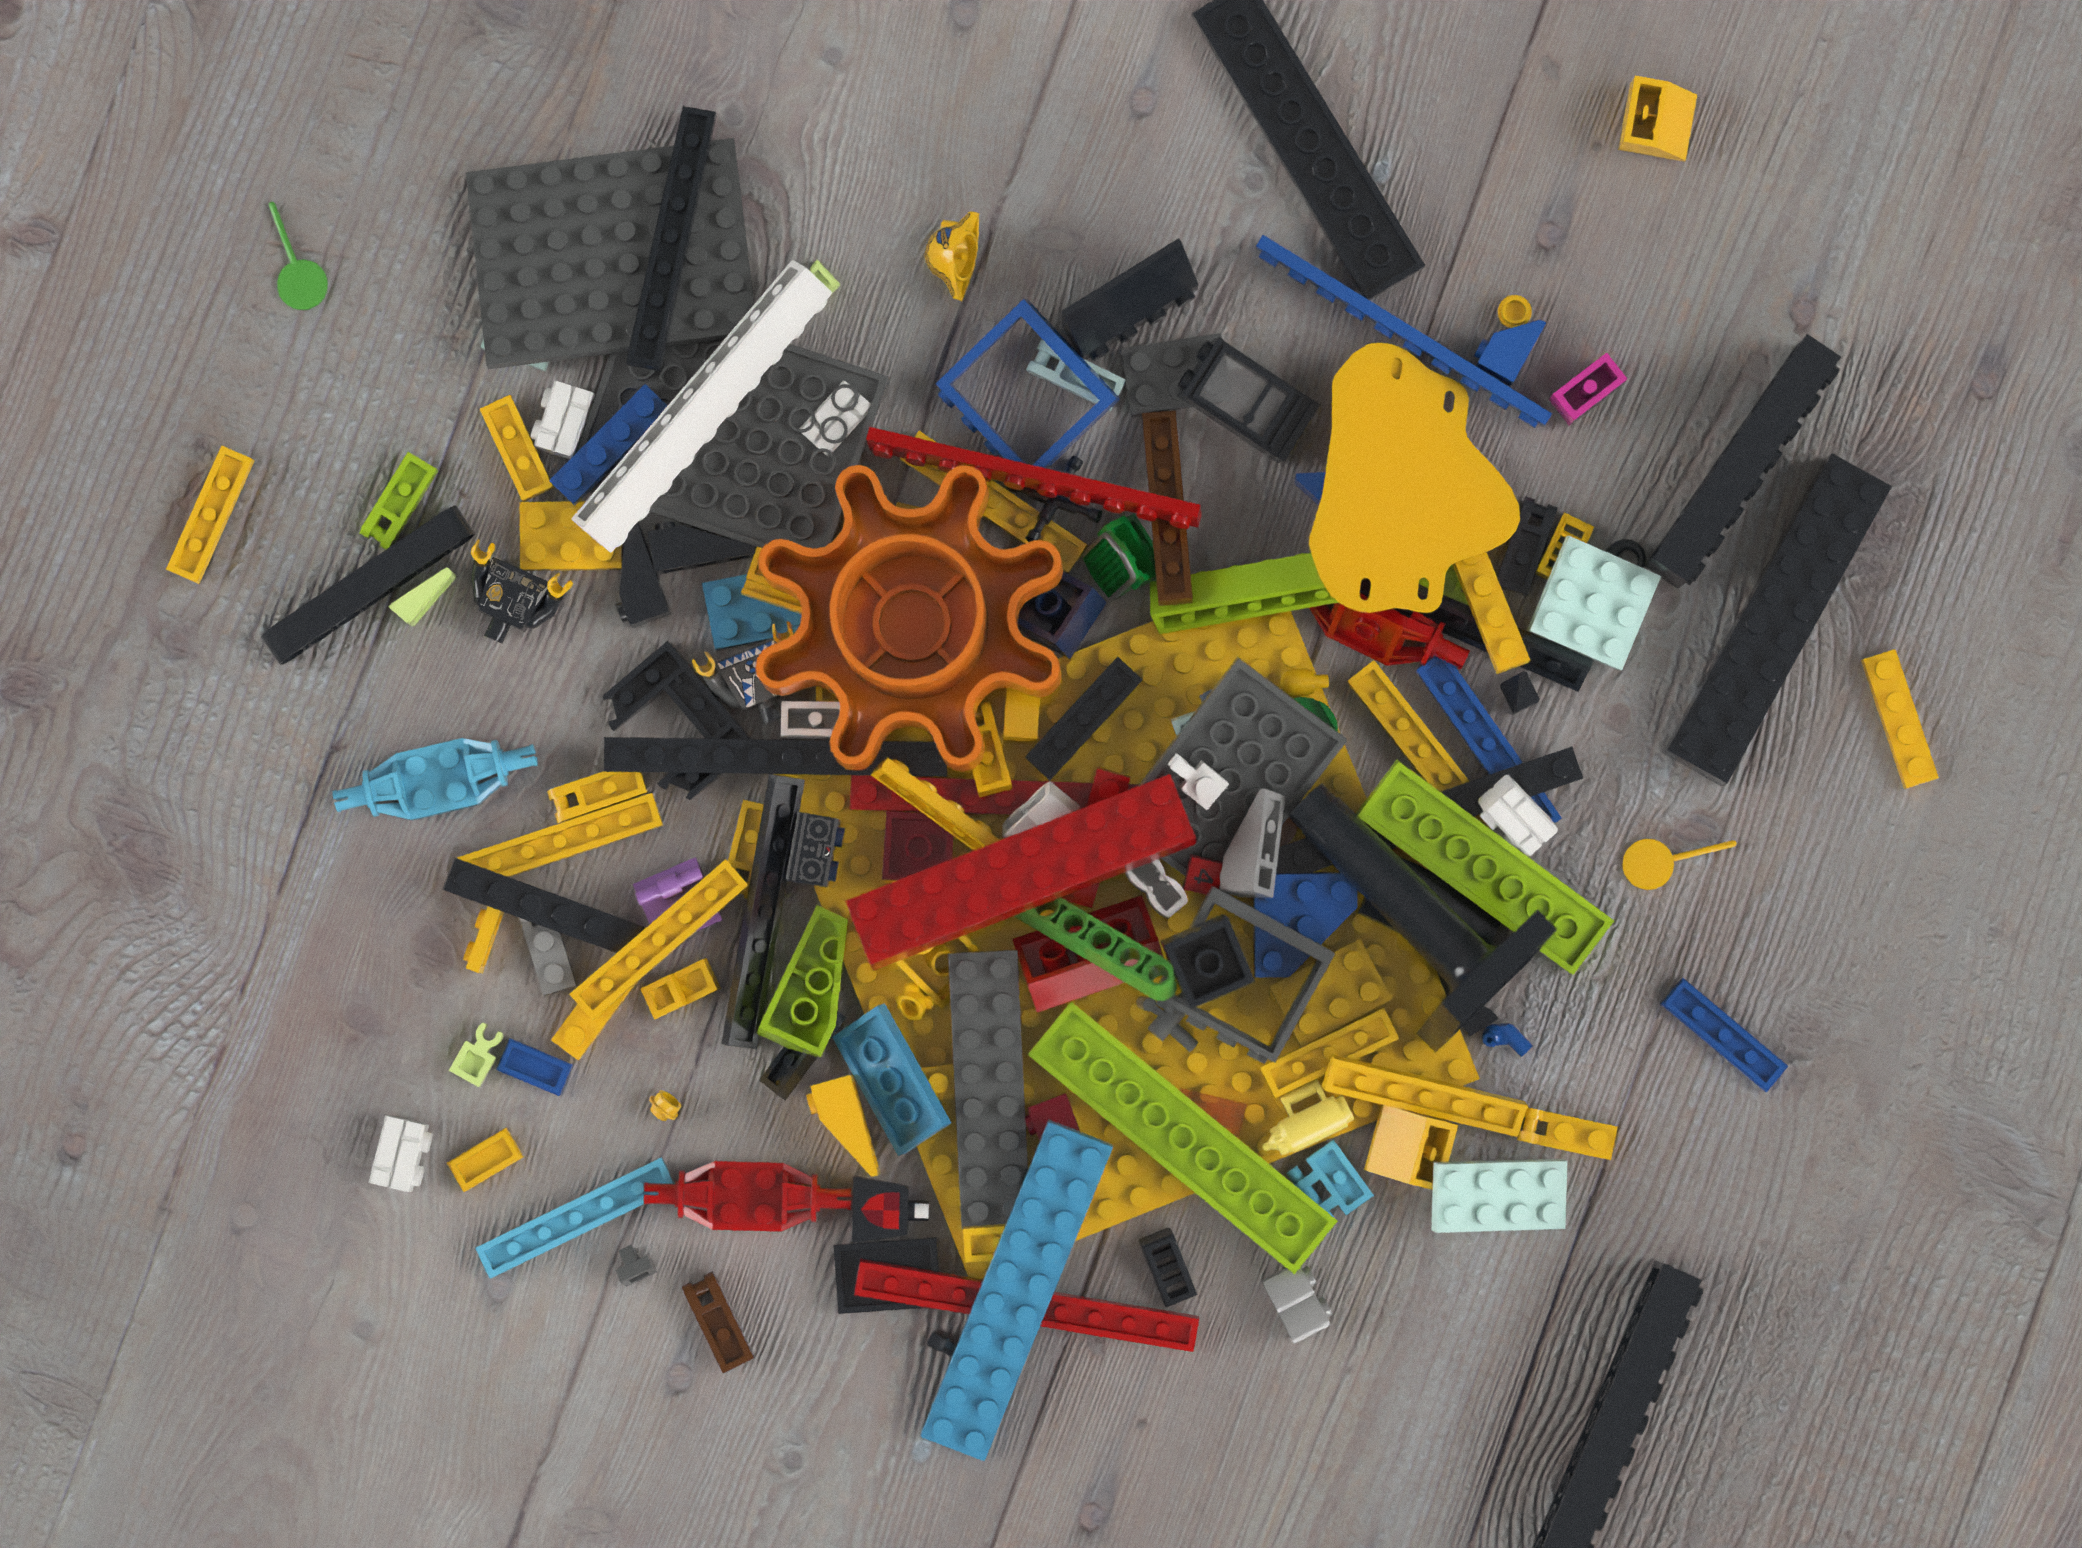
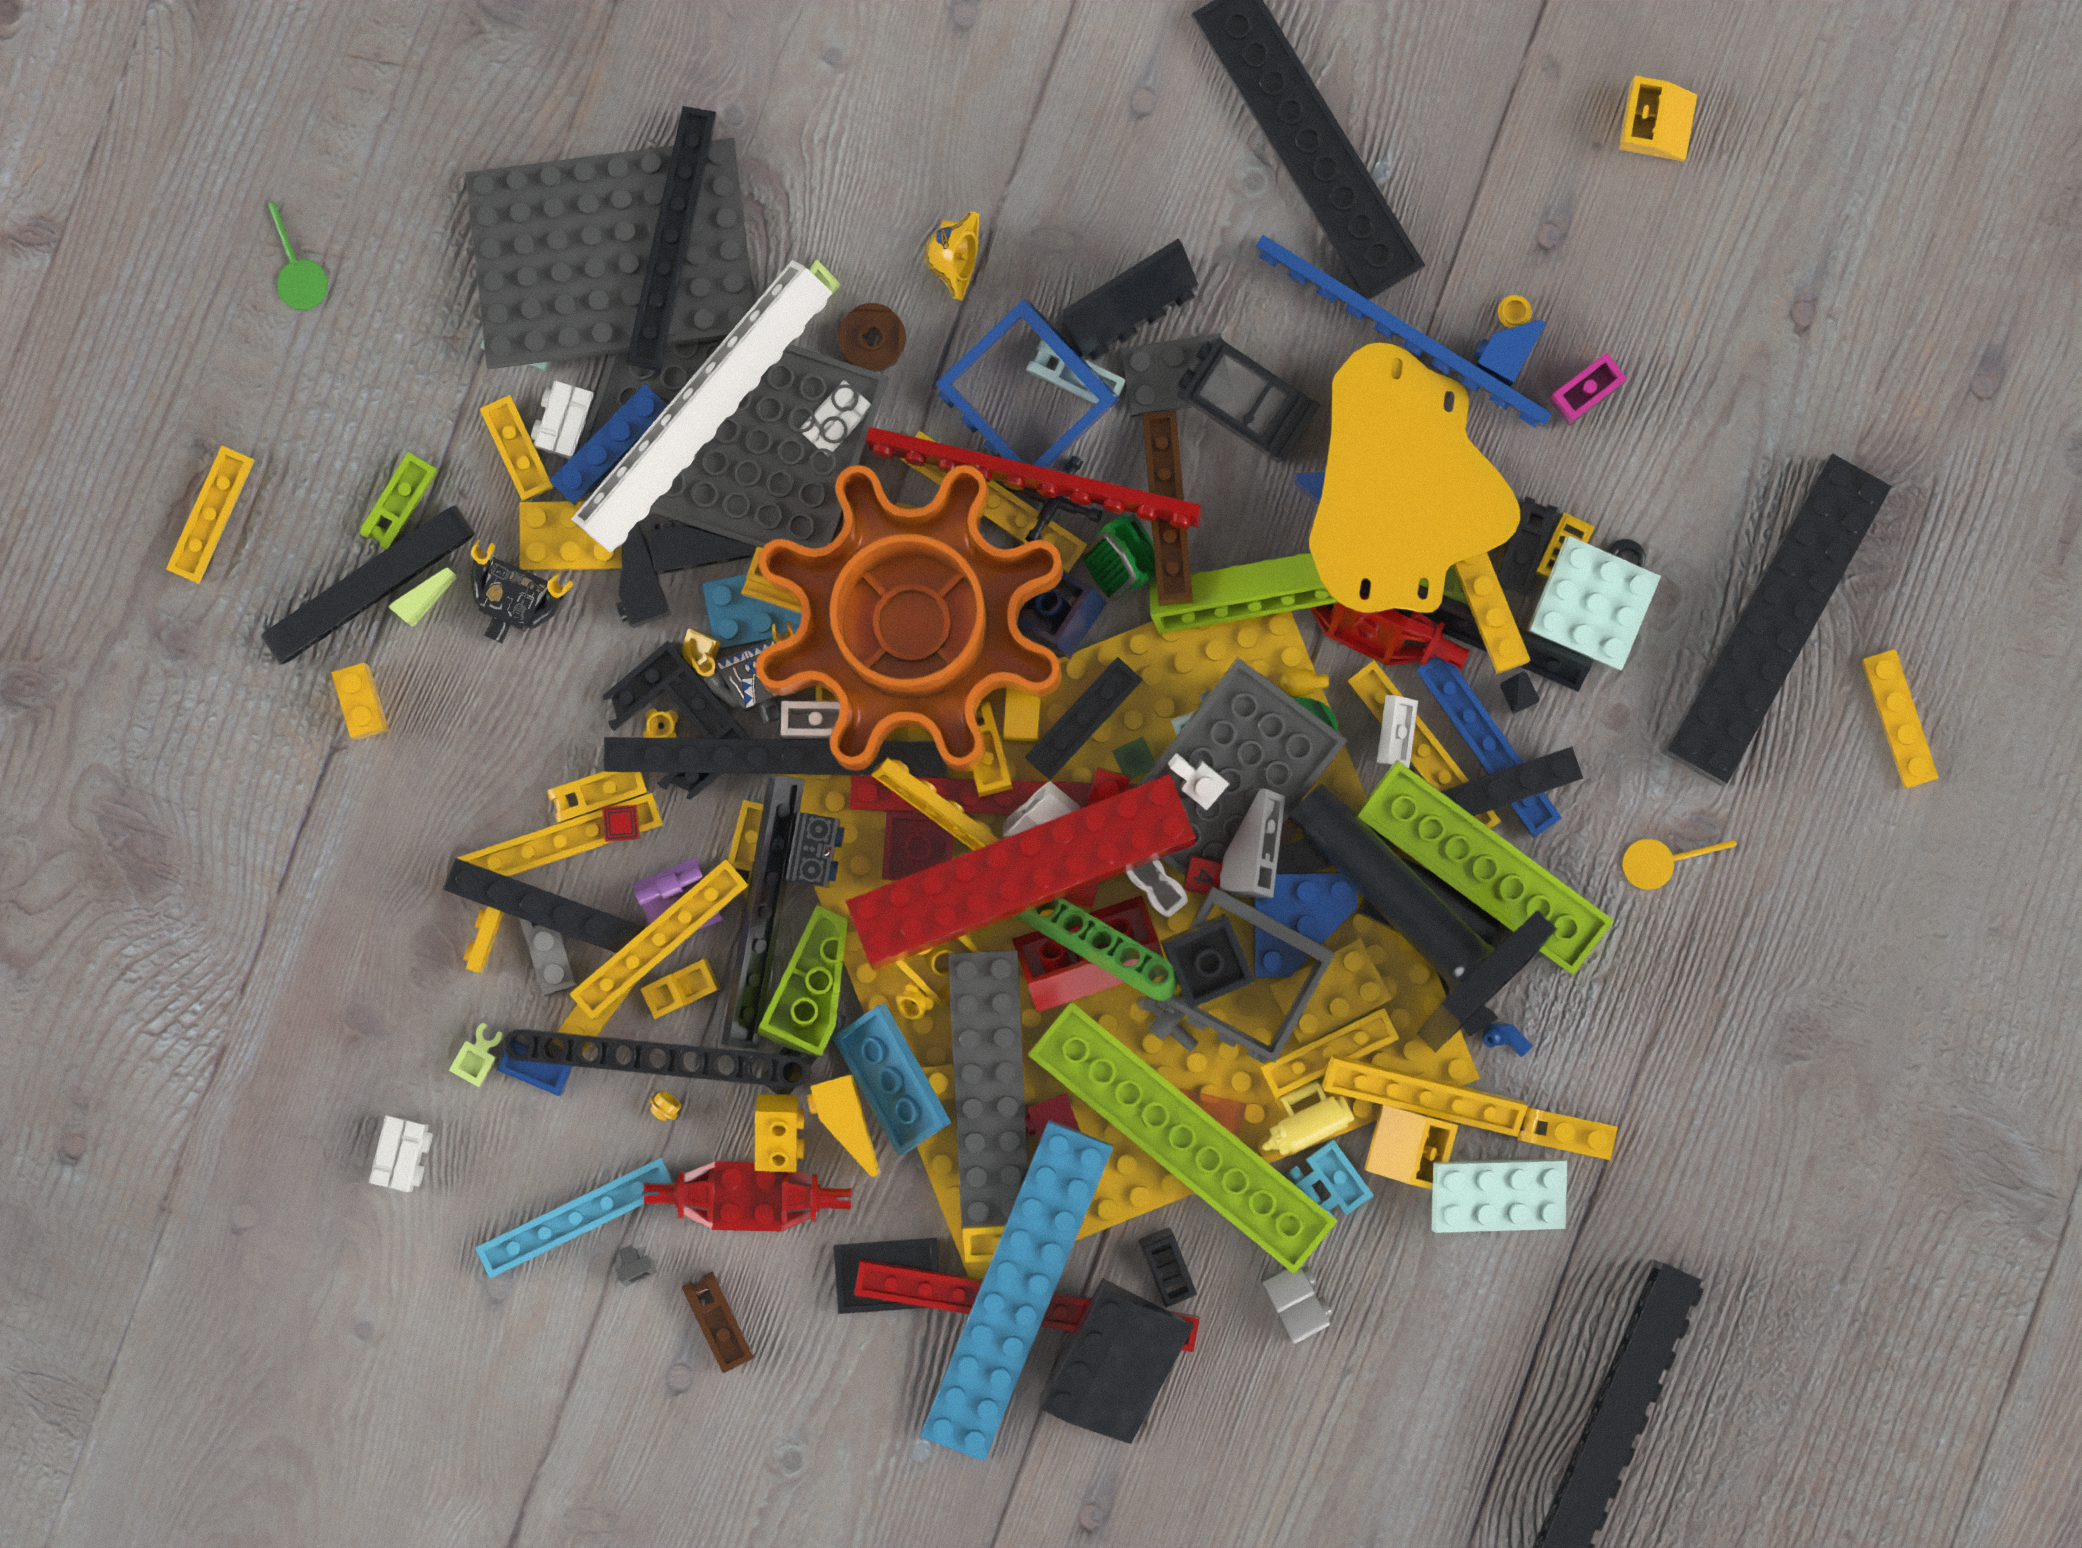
(360, 701): none -> yellow brick
(435, 779): medium azure plate -> none
(485, 1159): yellow tile -> none
(621, 823): none -> tile
(641, 1063): none -> black beam
(654, 718): none -> yellow plate
(696, 644): none -> yellow tile
(778, 1133): none -> yellow brick
(883, 1209): black torso -> none
(887, 324): none -> reddish brown plate
(941, 1343): black tile -> none
(1114, 1363): none -> black slope
(1134, 758): none -> clear green plate
(1397, 730): none -> white plate
(1516, 815): white brick -> none
(1724, 1035): blue tile -> none
(1743, 460): black brick -> none

